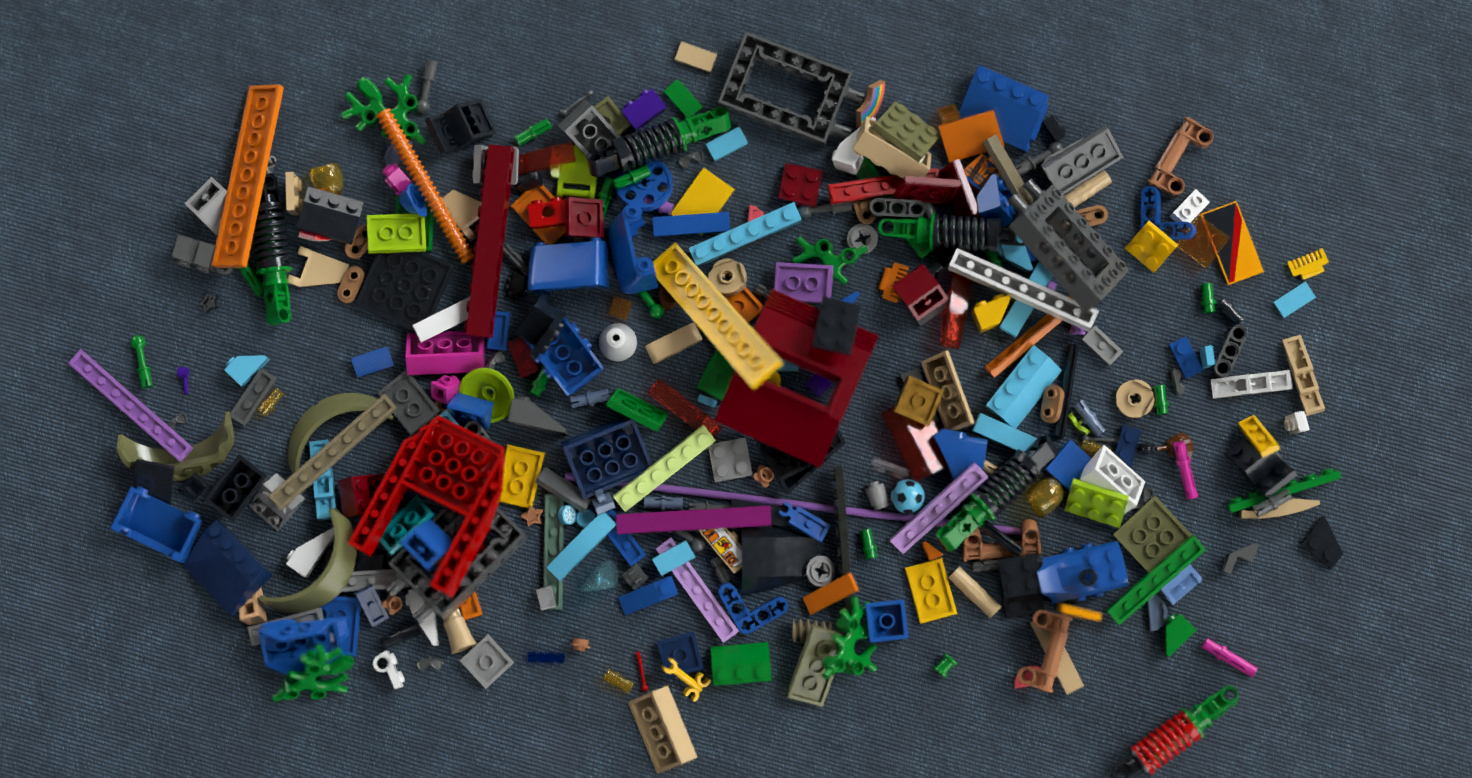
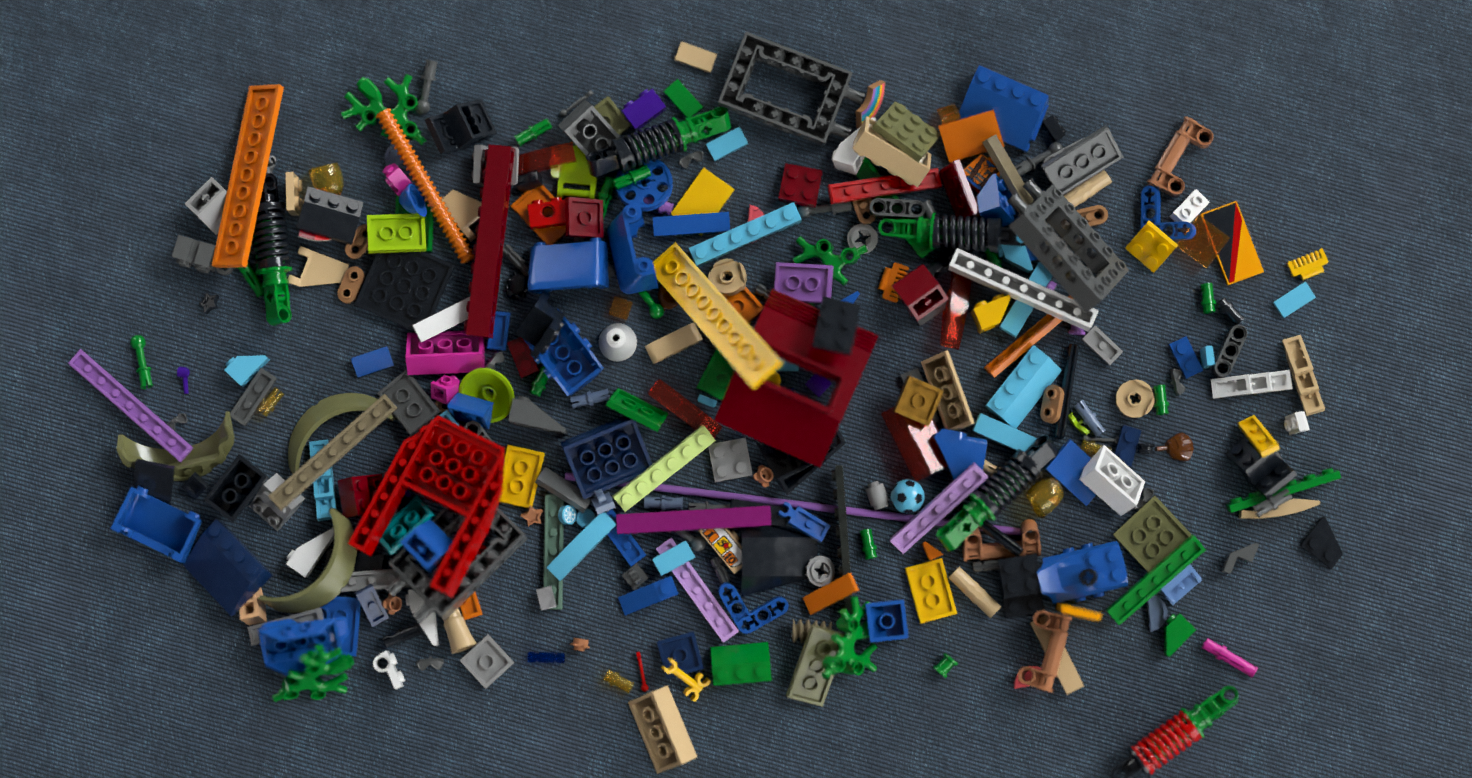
(602, 578): clear light blue wedge -> none
(882, 466): clear plate -> none
(927, 189): dark red tile -> none
(1096, 503): lime plate -> none
(1183, 463): dark pink pin -> none

